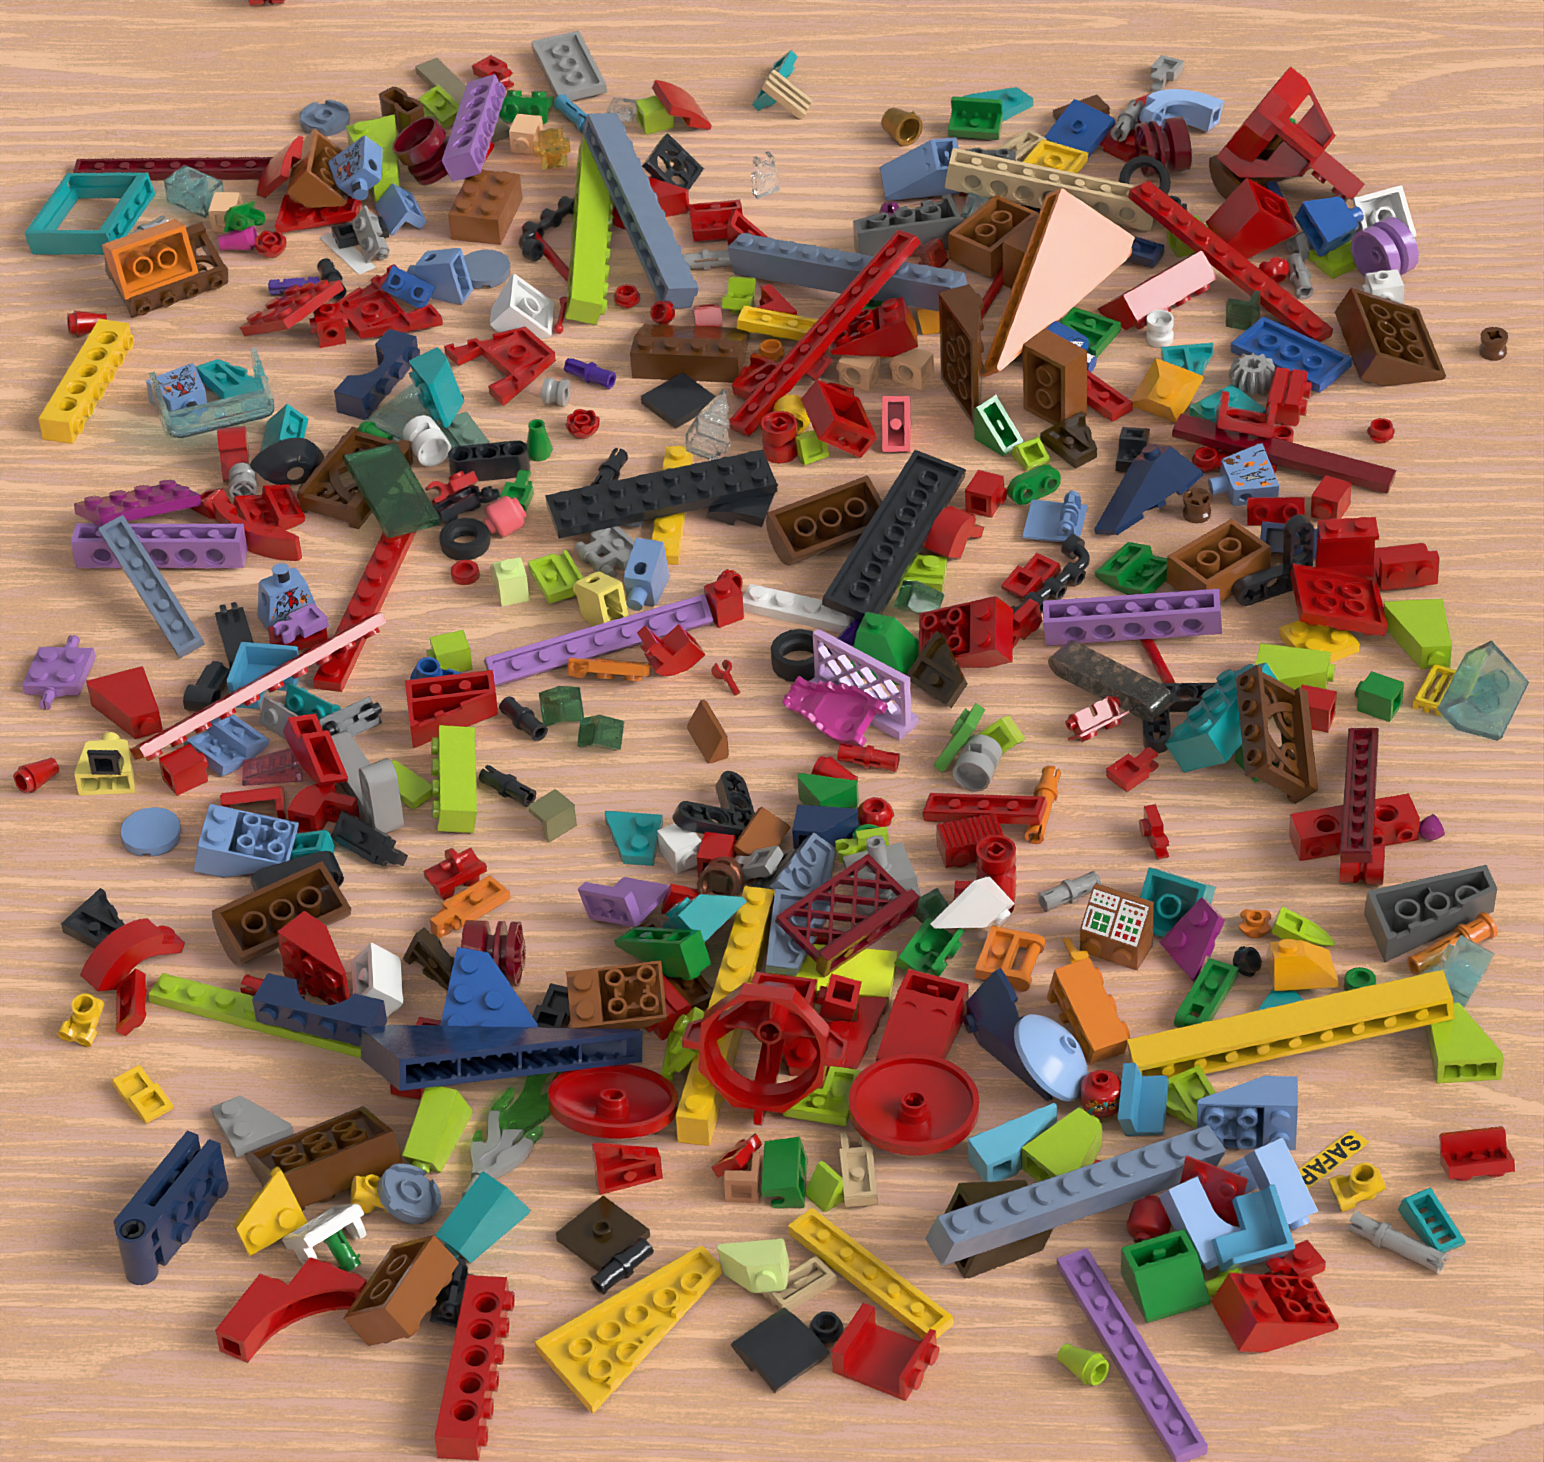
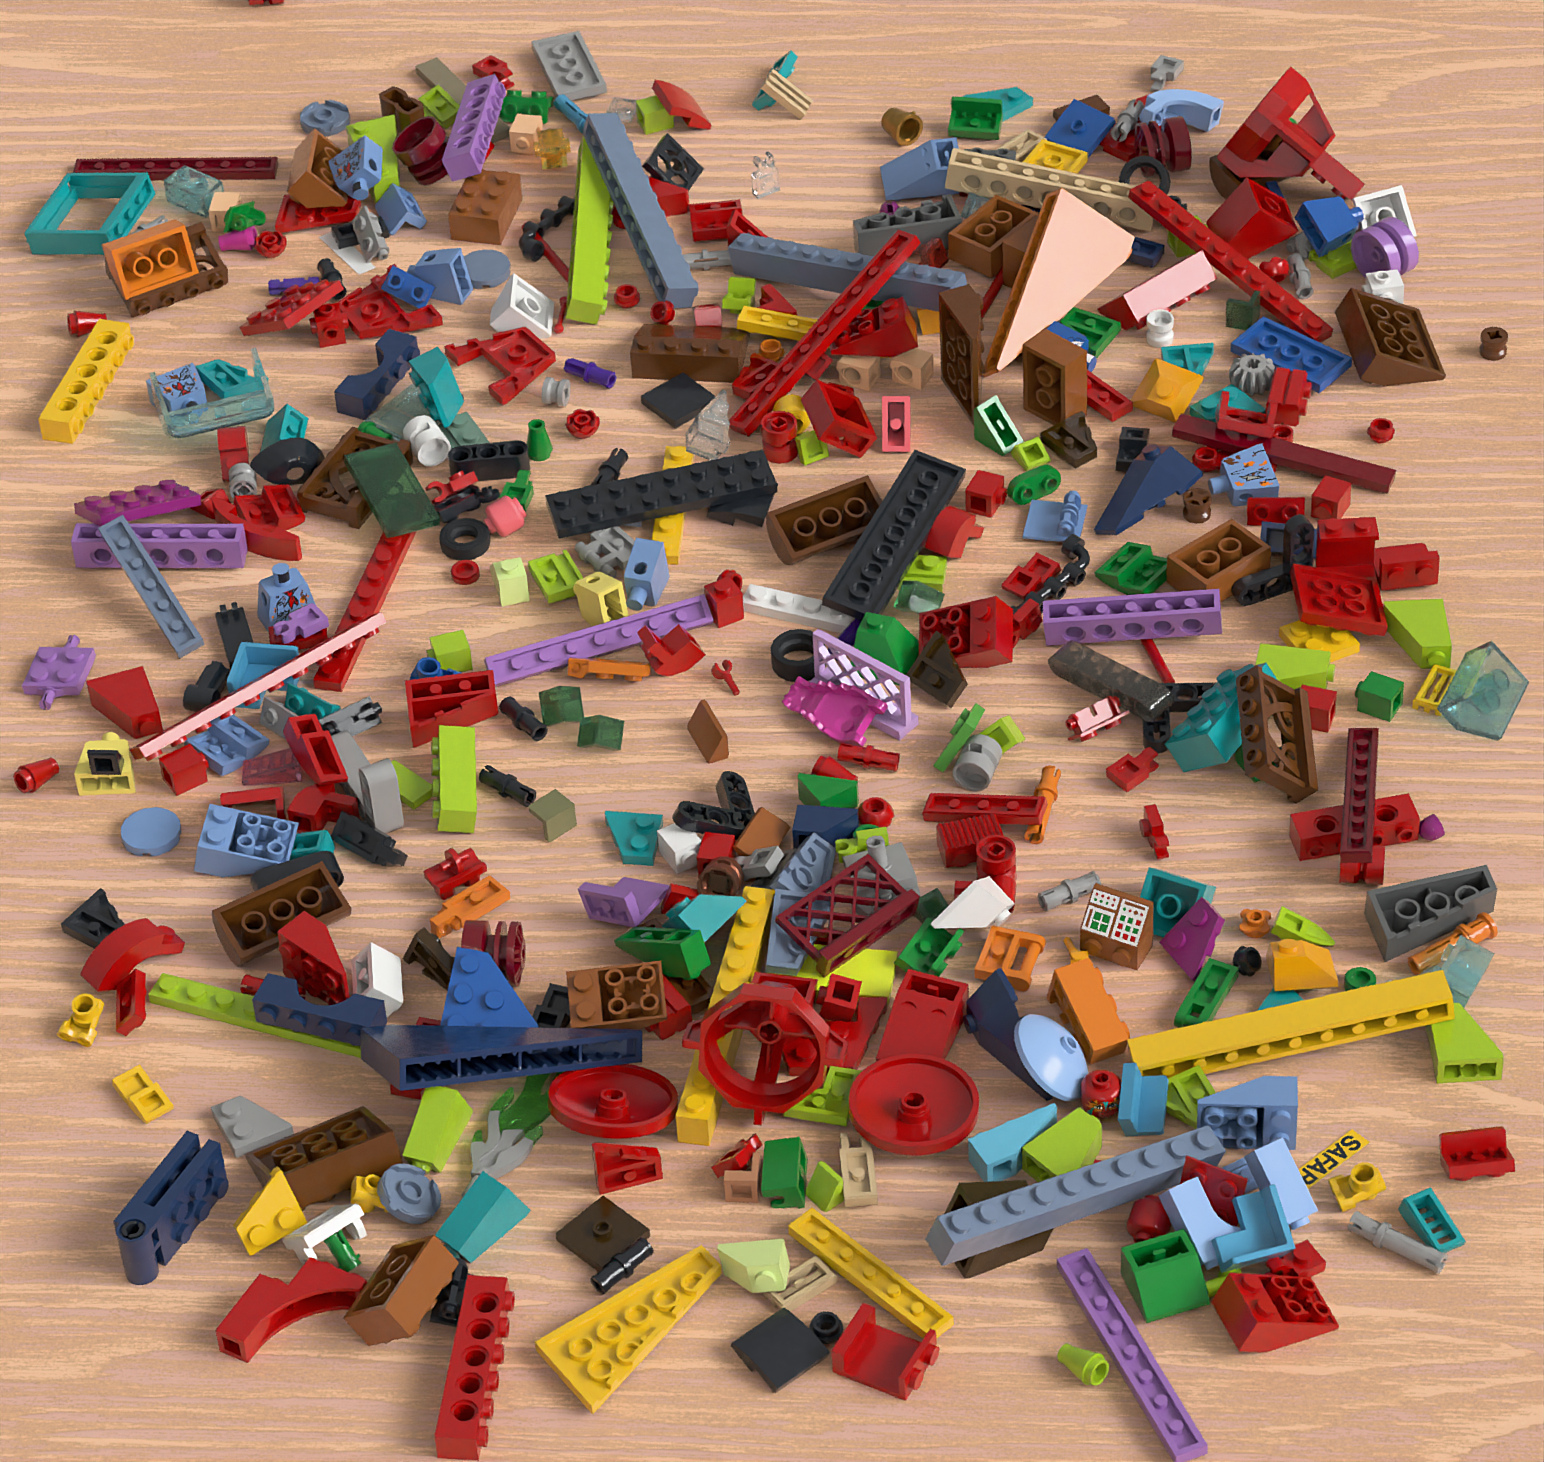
(278, 168): red slope -> none
(675, 1055): lime plate -> none

